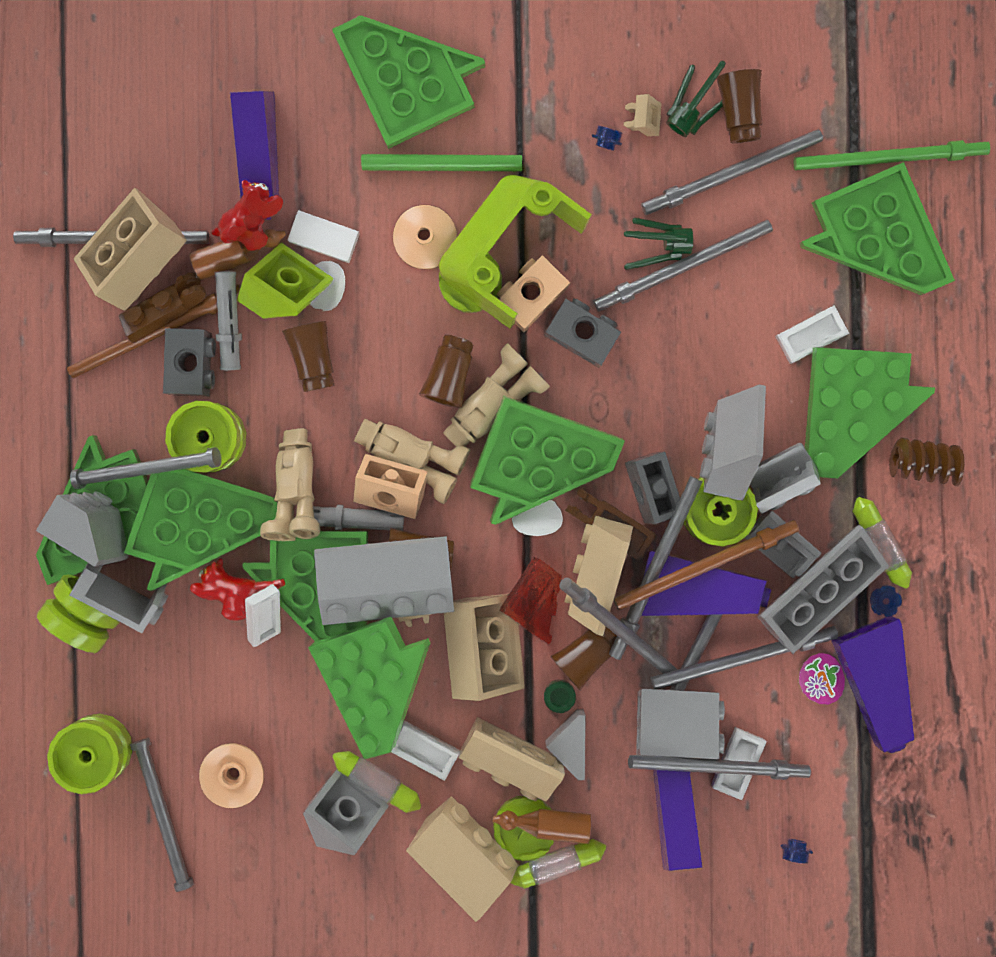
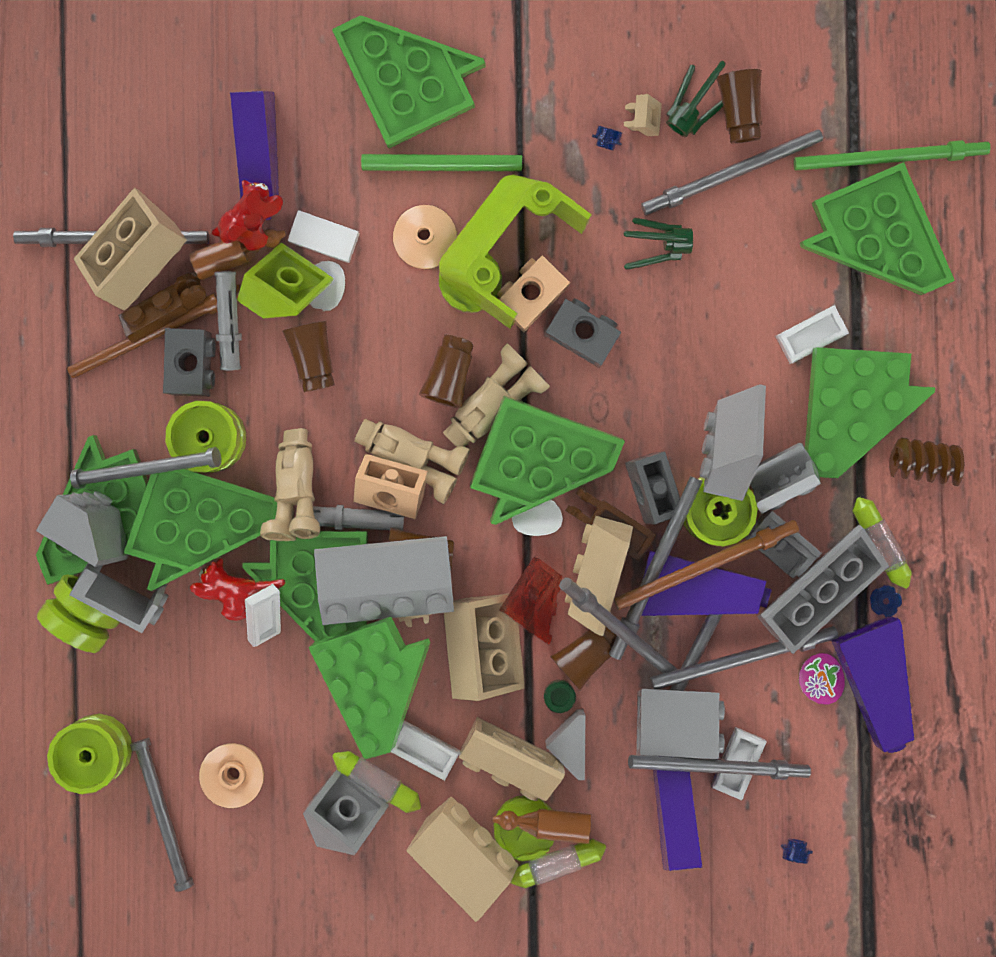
(625, 291): flat silver bar -> none

